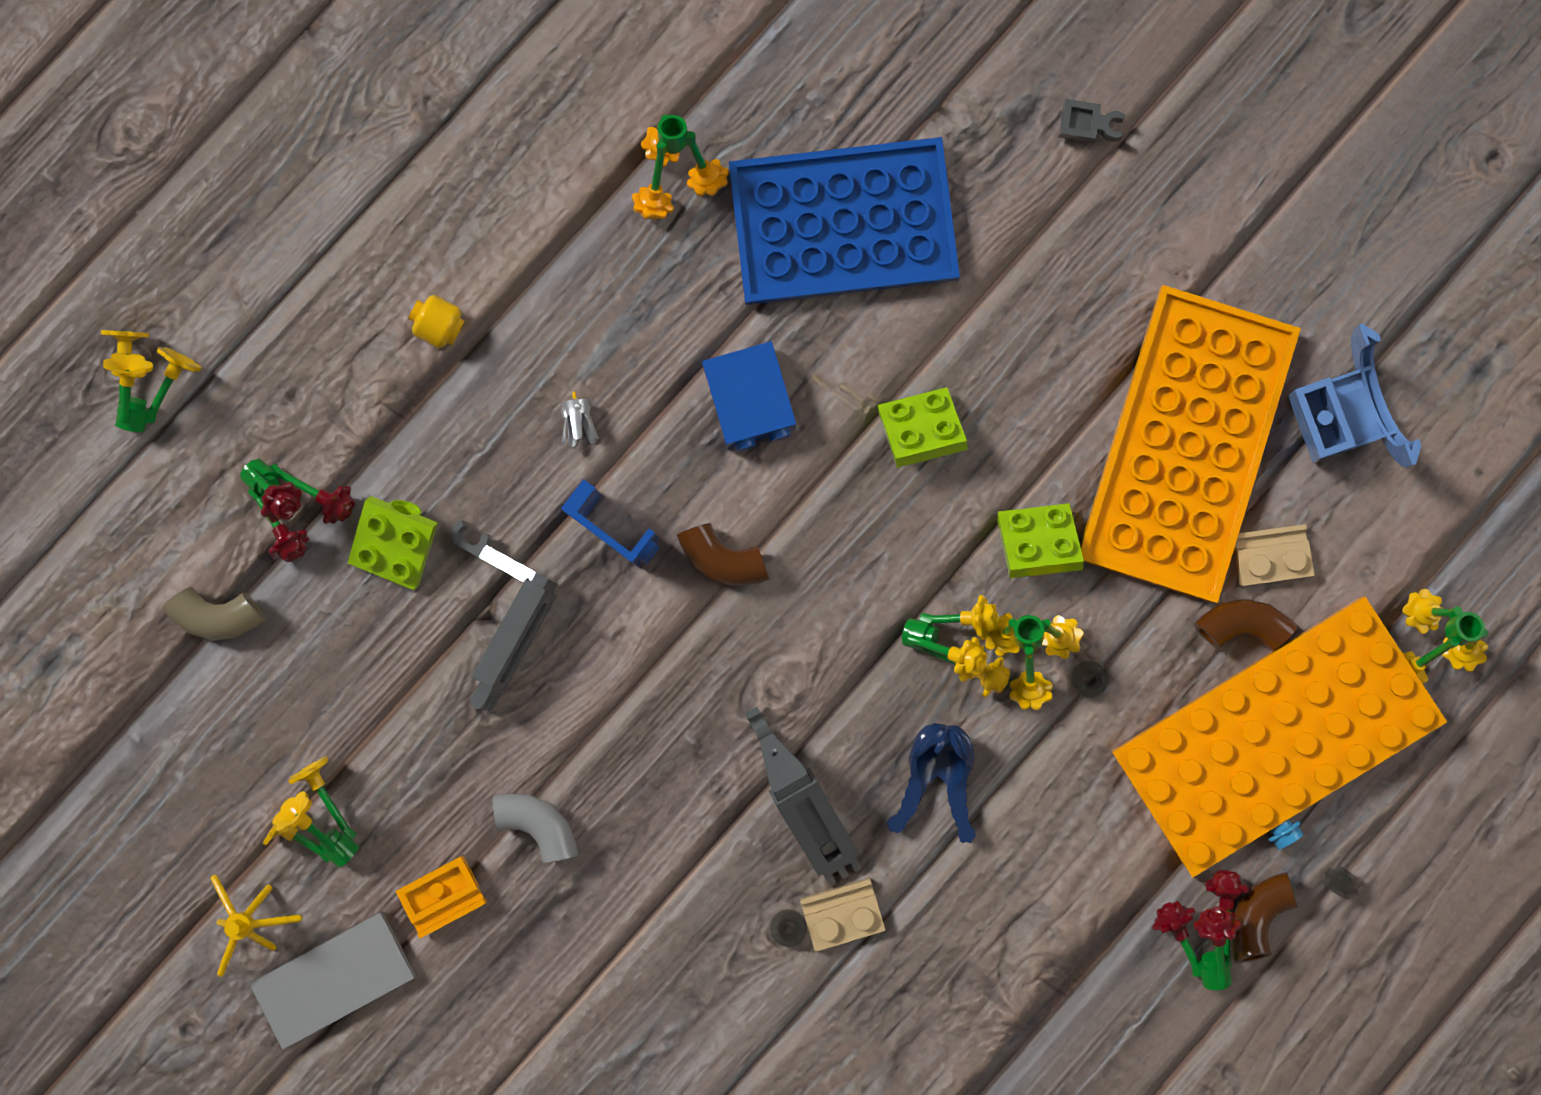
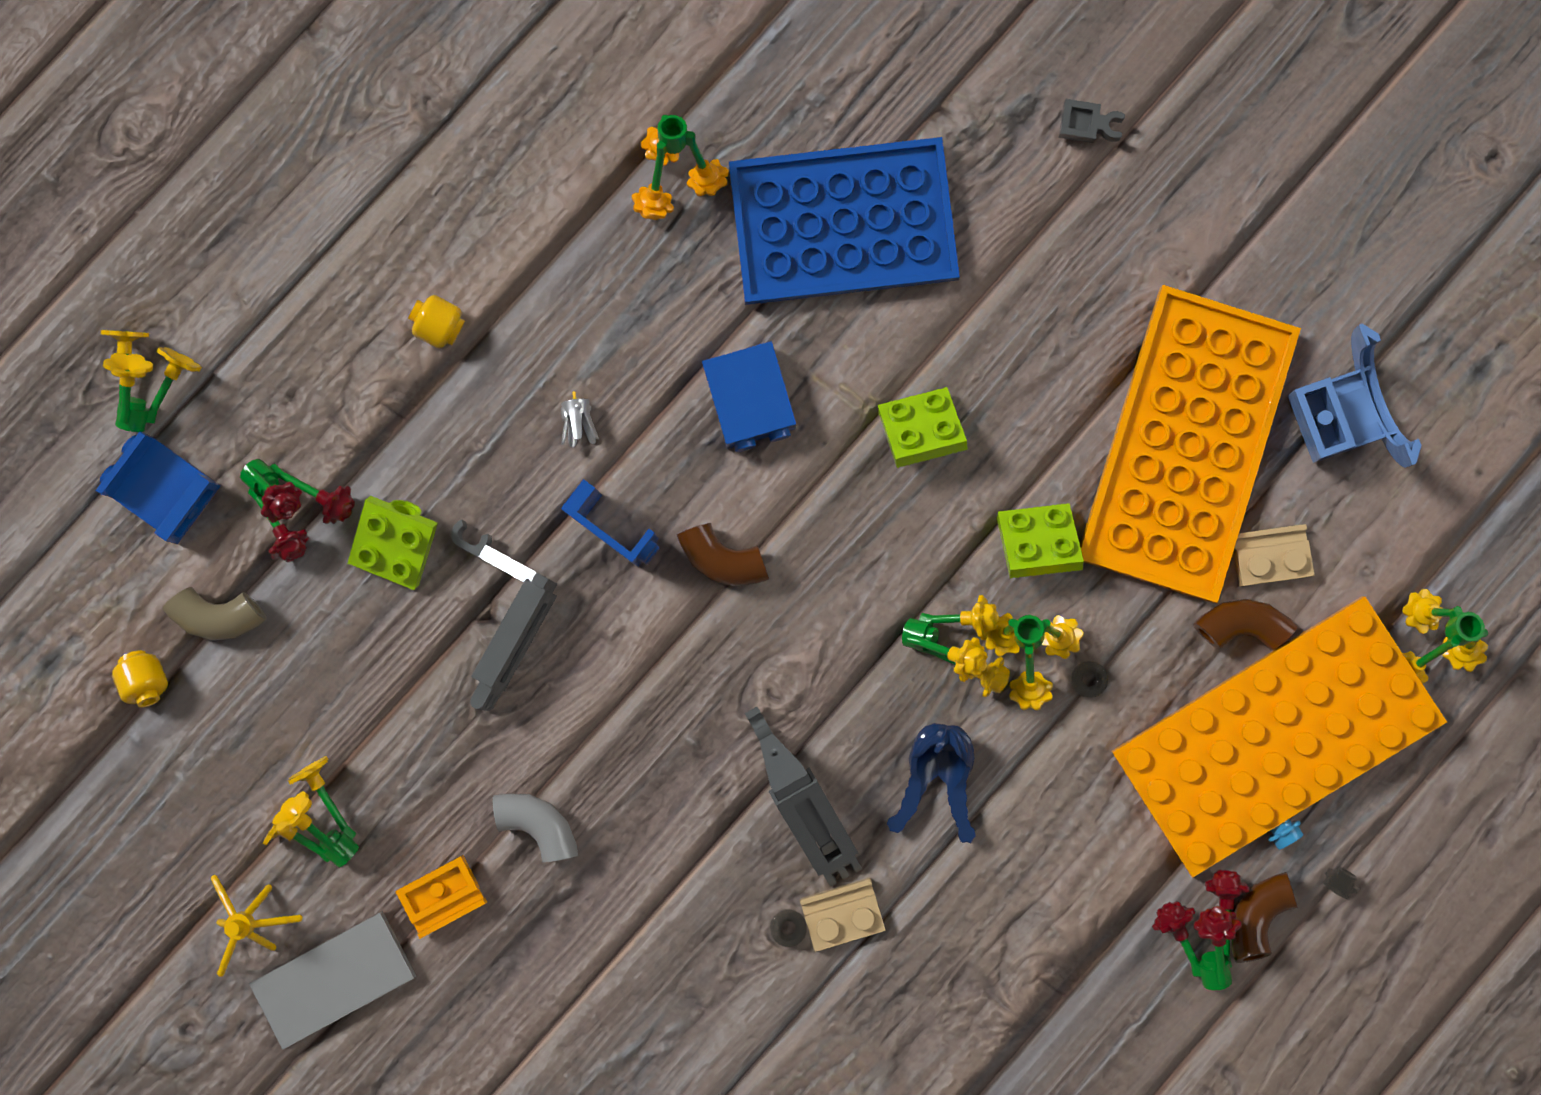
(139, 678): none -> yellow head
(158, 486): none -> blue panel

